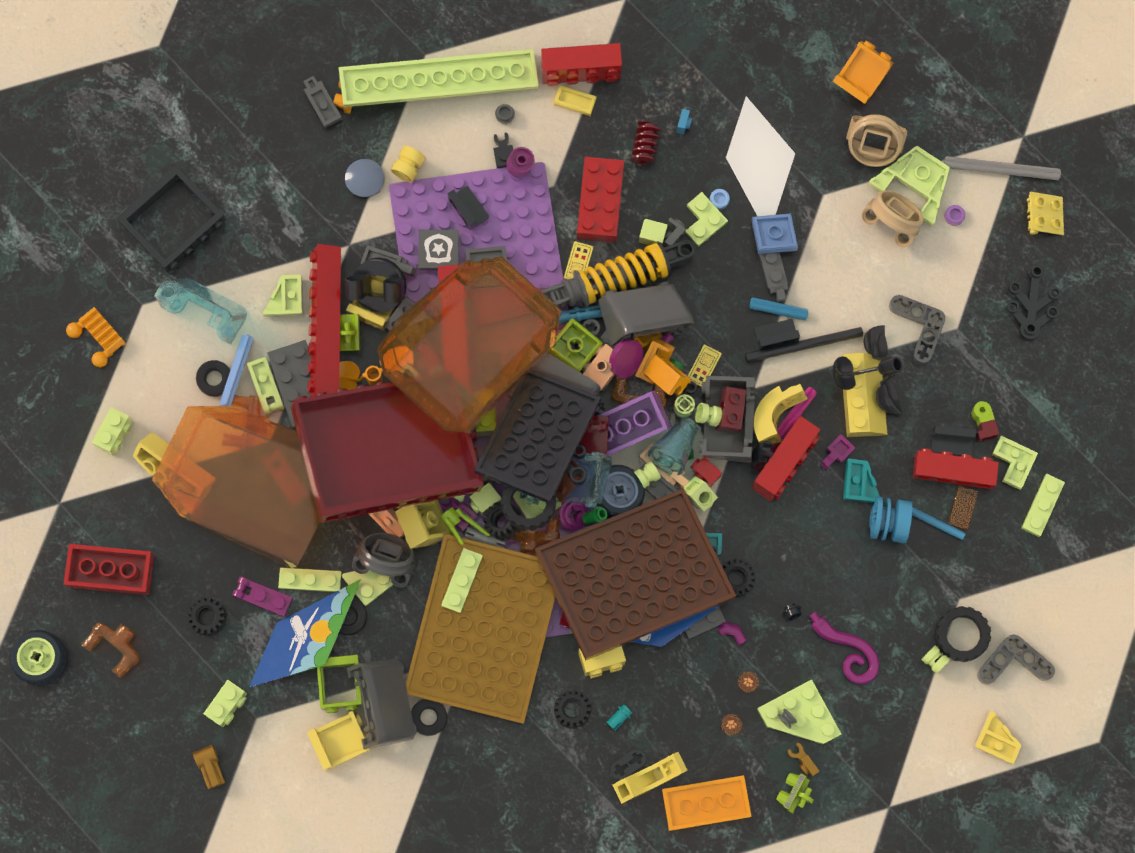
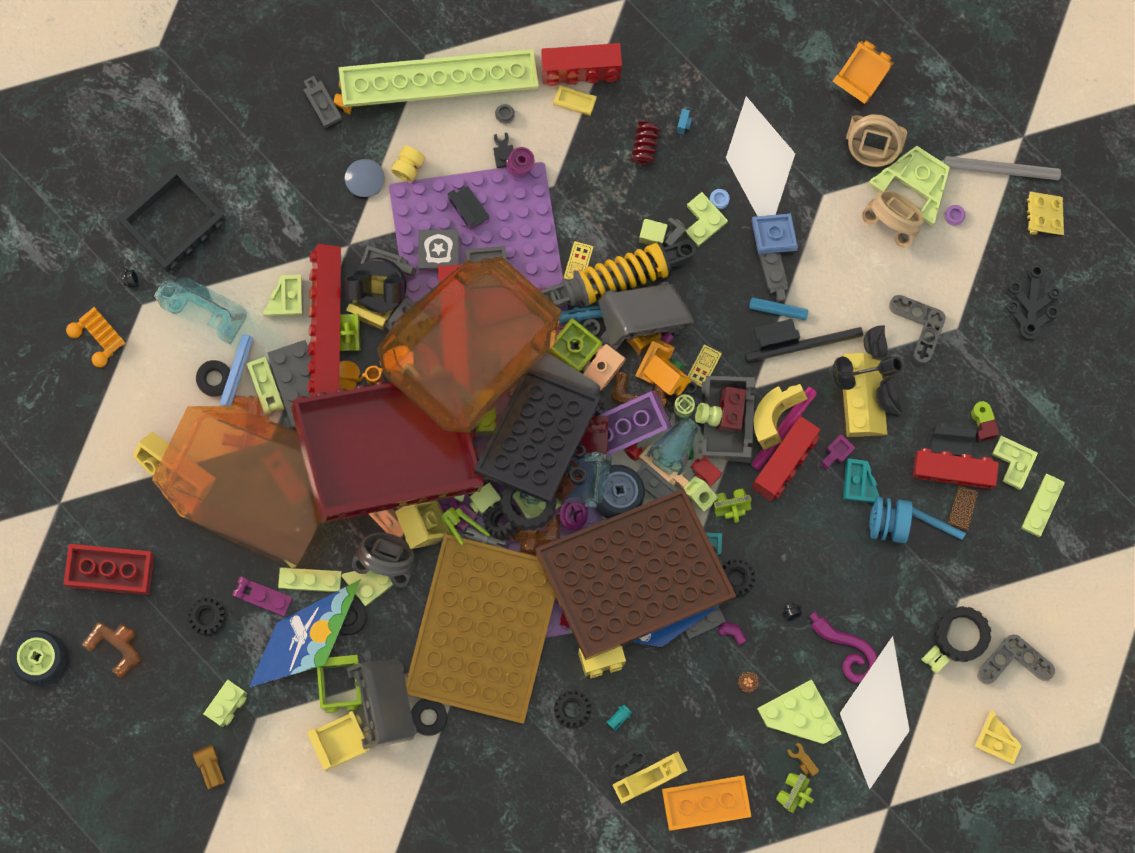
(112, 431): yellowish green brick -> none
(129, 278): none -> black plate
(462, 580): yellowish green plate -> none
(596, 515): green pin -> none
(600, 199): red brick -> none
(626, 358): magenta tile -> none
(633, 452): none -> red hinge
(648, 474): yellowish green wheel -> none
(731, 724): clear orange tile -> none
(732, 507): none -> lime hips
(761, 455): black plate -> none
(787, 718): dark grey bush -> none
(877, 715): none -> white sticker

